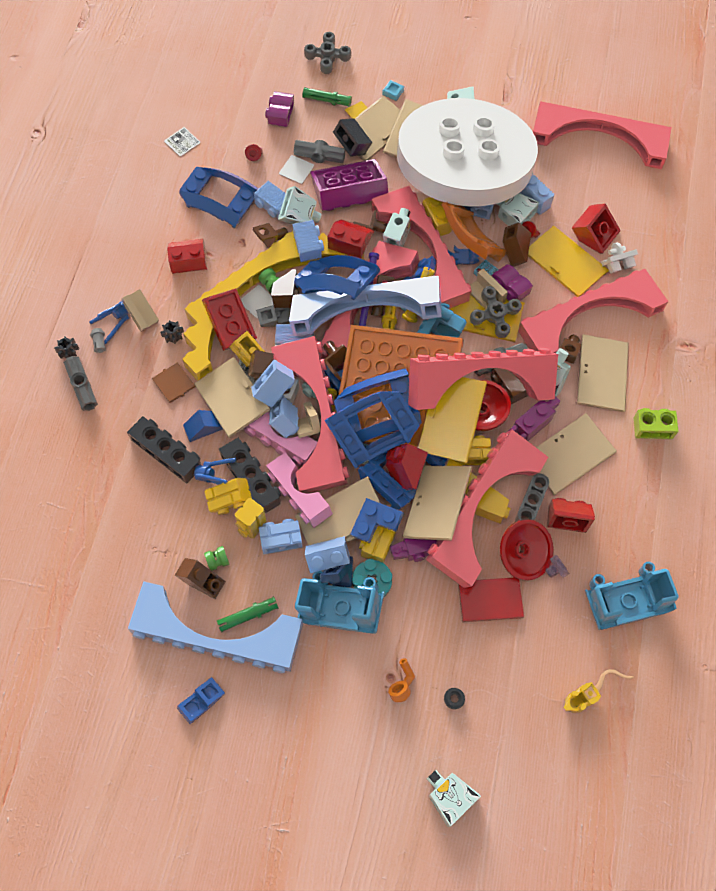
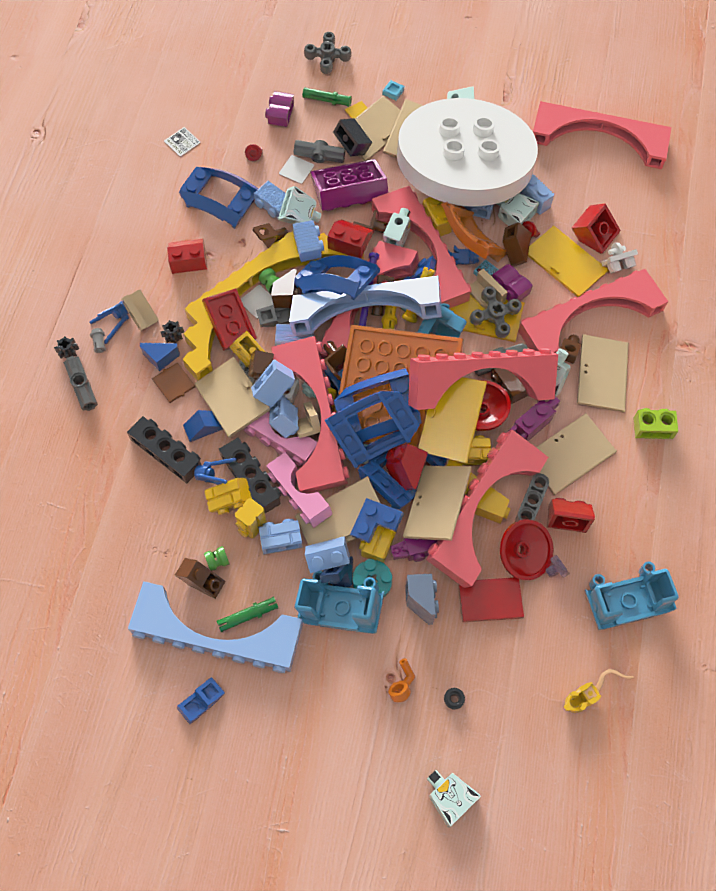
(160, 353): none -> blue slope
(420, 596): none -> sand blue slope

